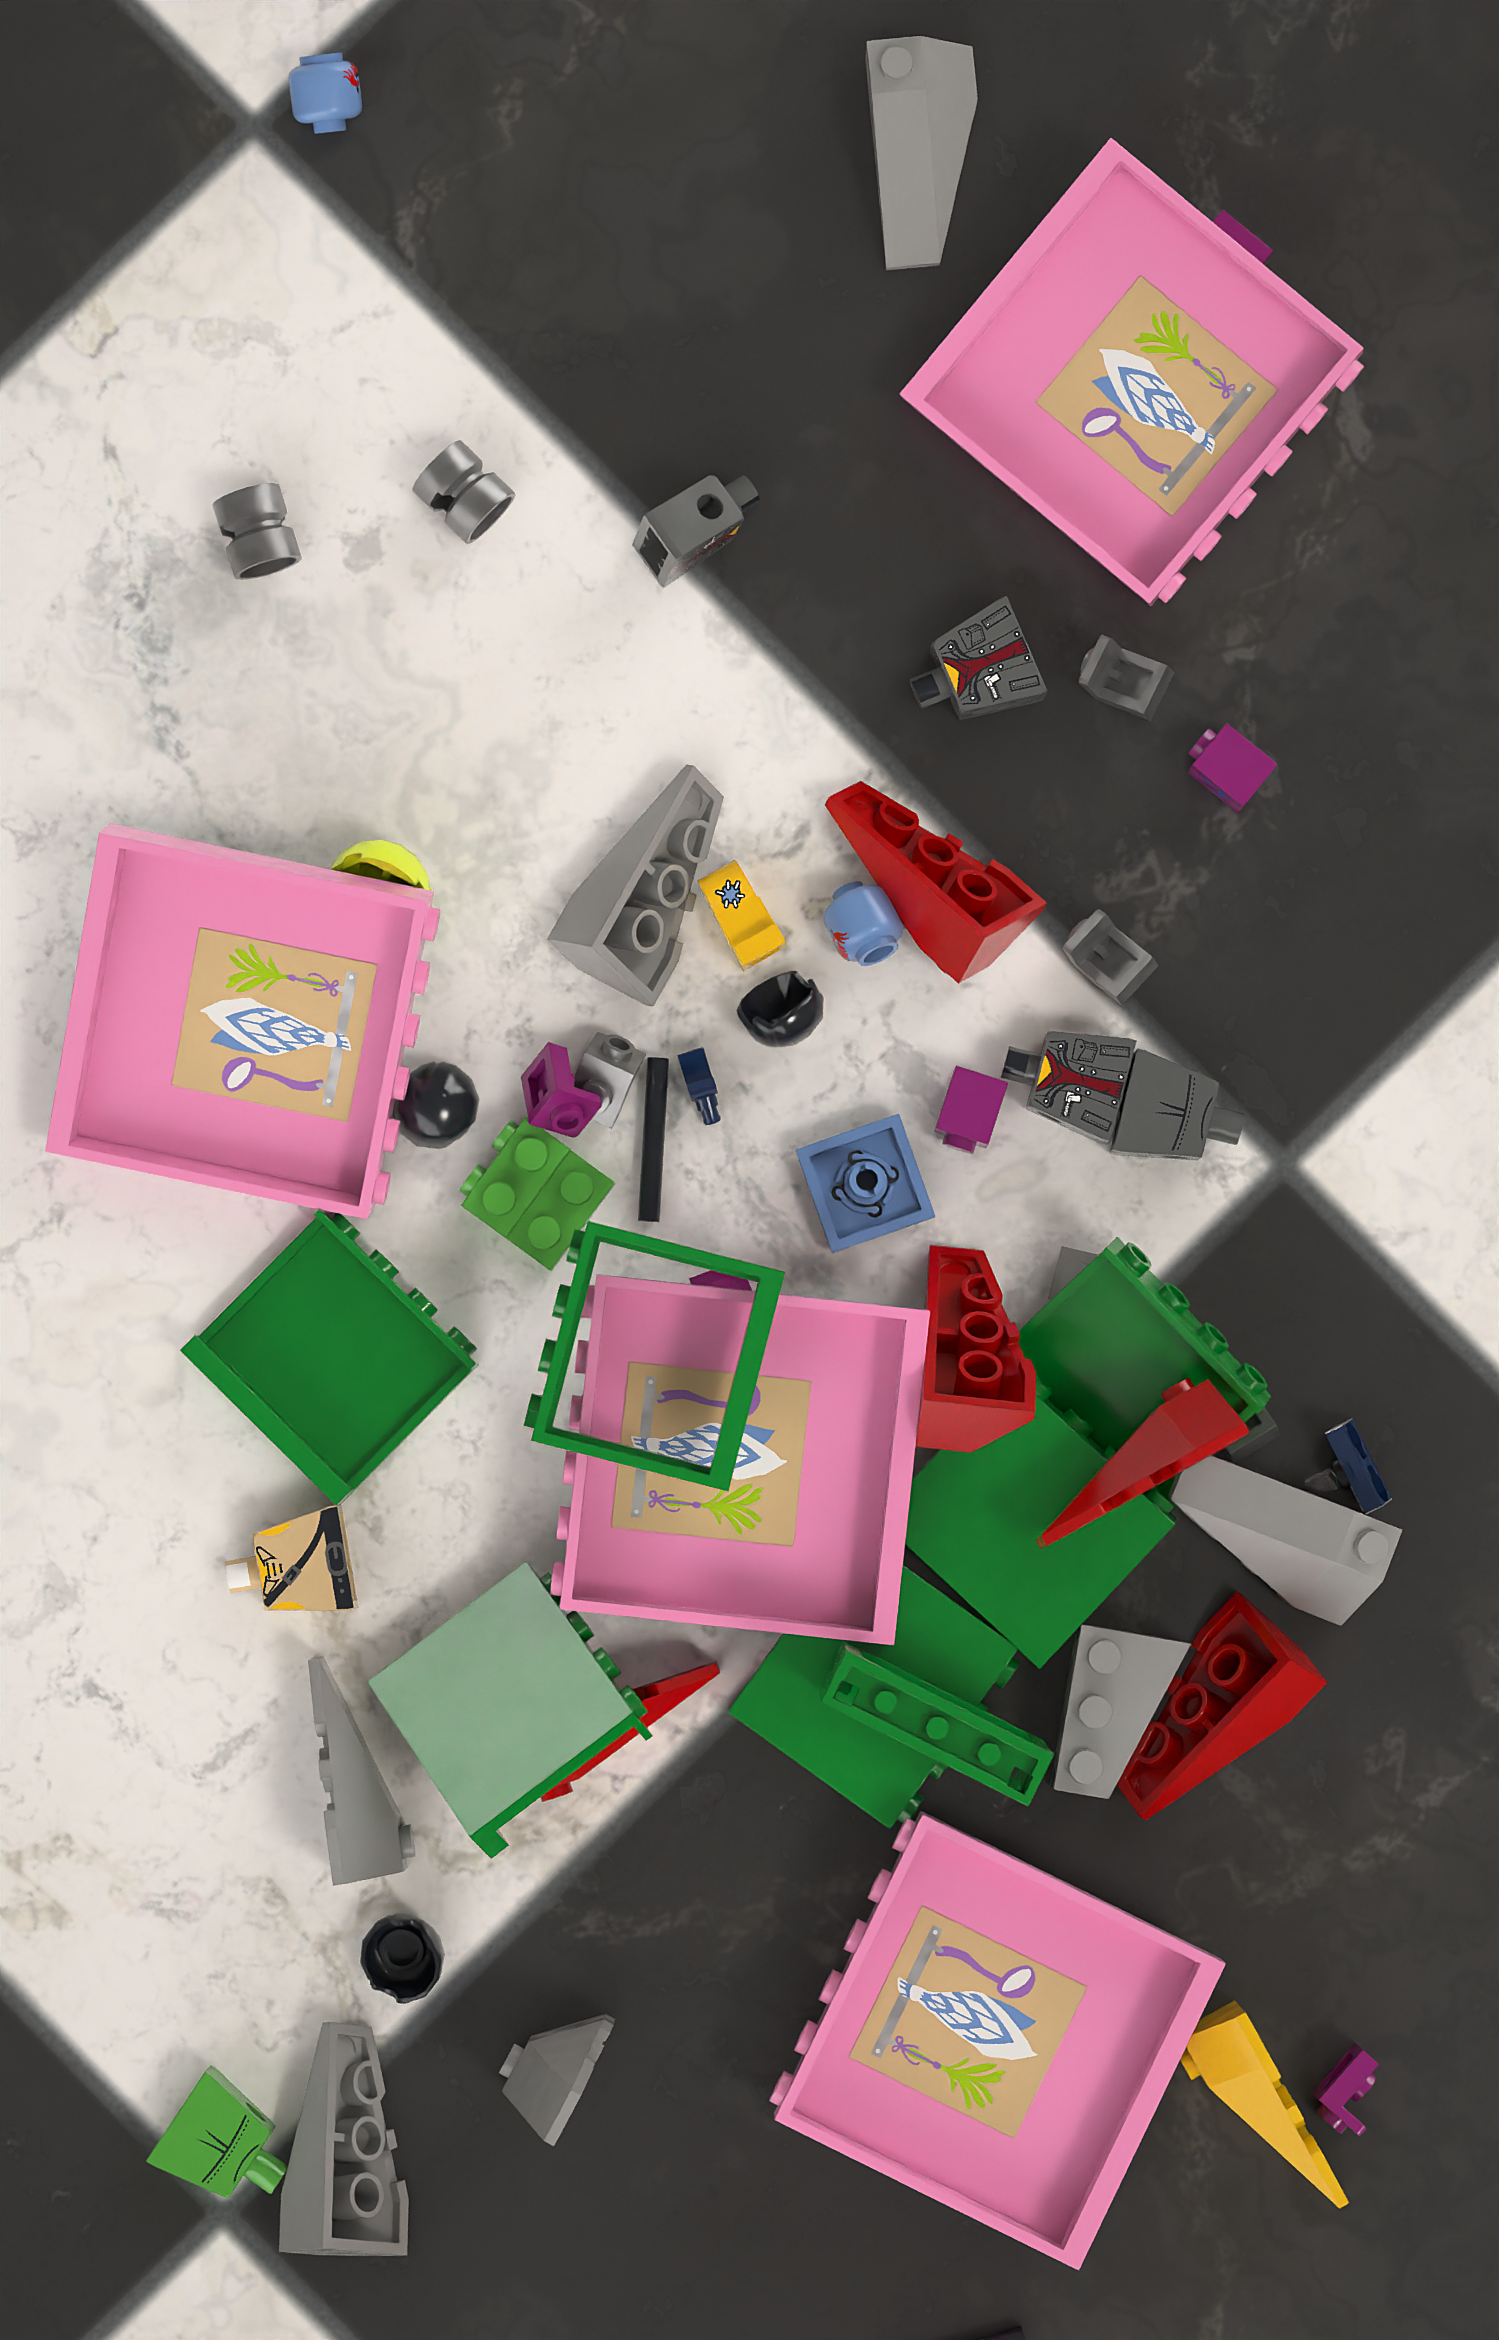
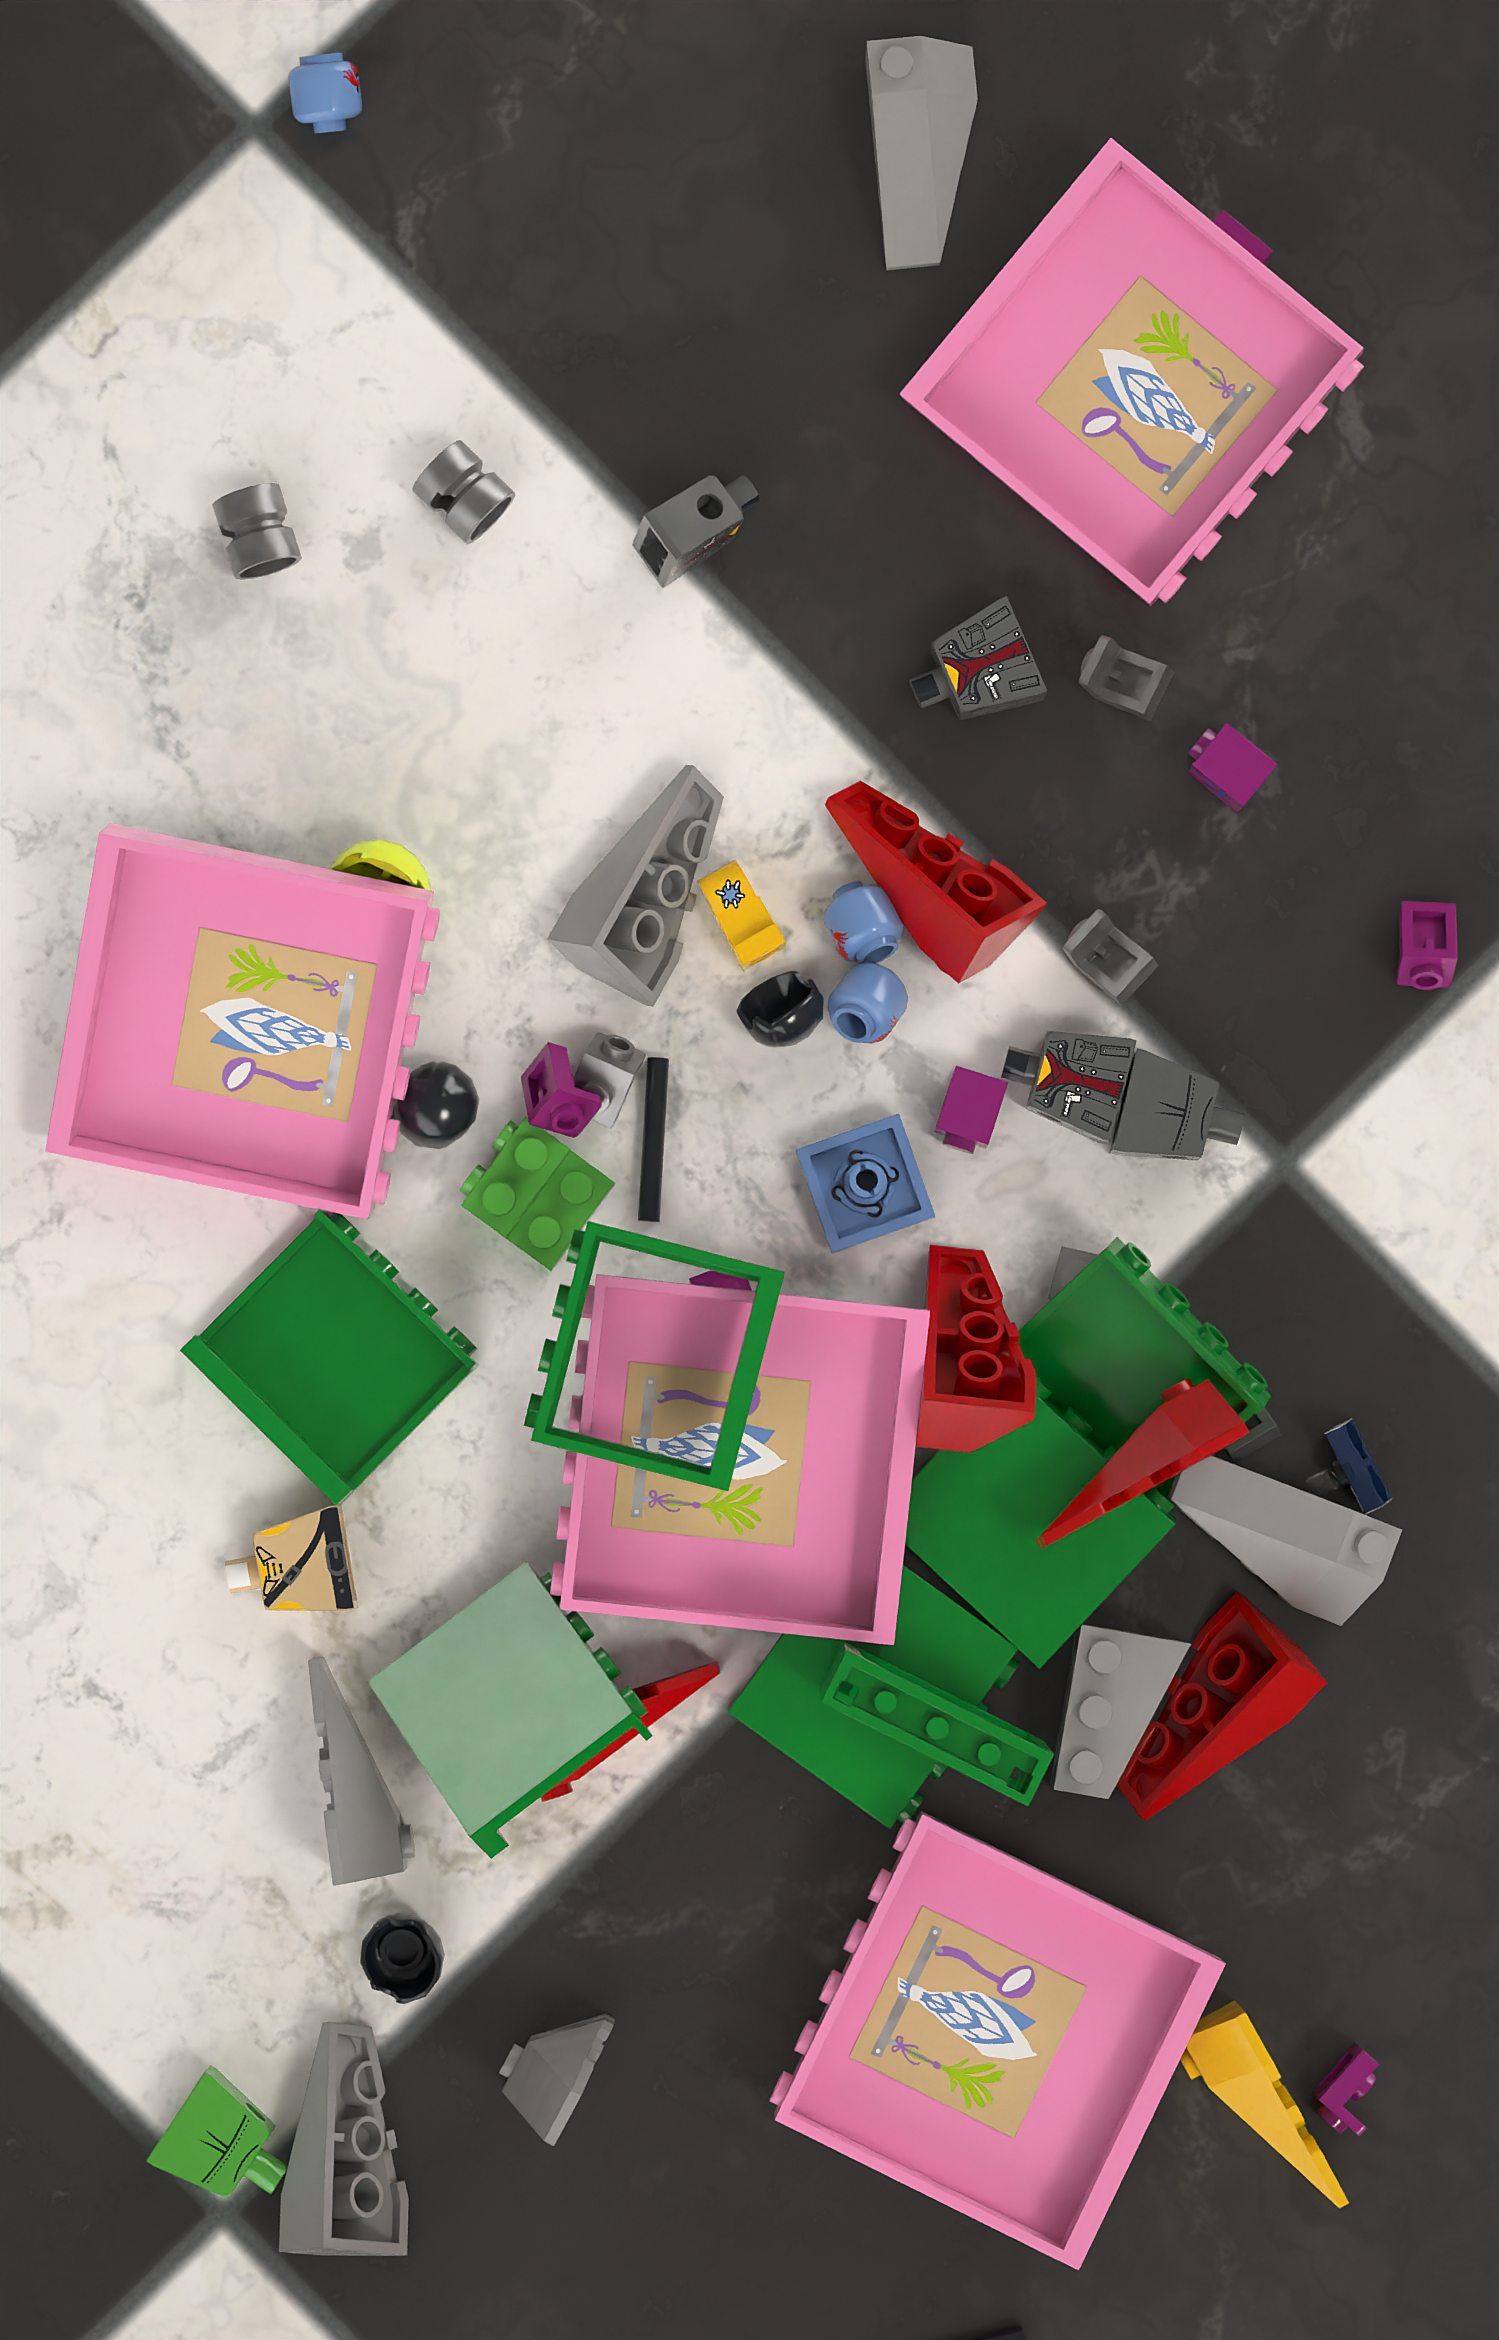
(700, 1084): dark blue piece -> none
(867, 1003): none -> medium blue head
(1427, 944): none -> magenta bracket

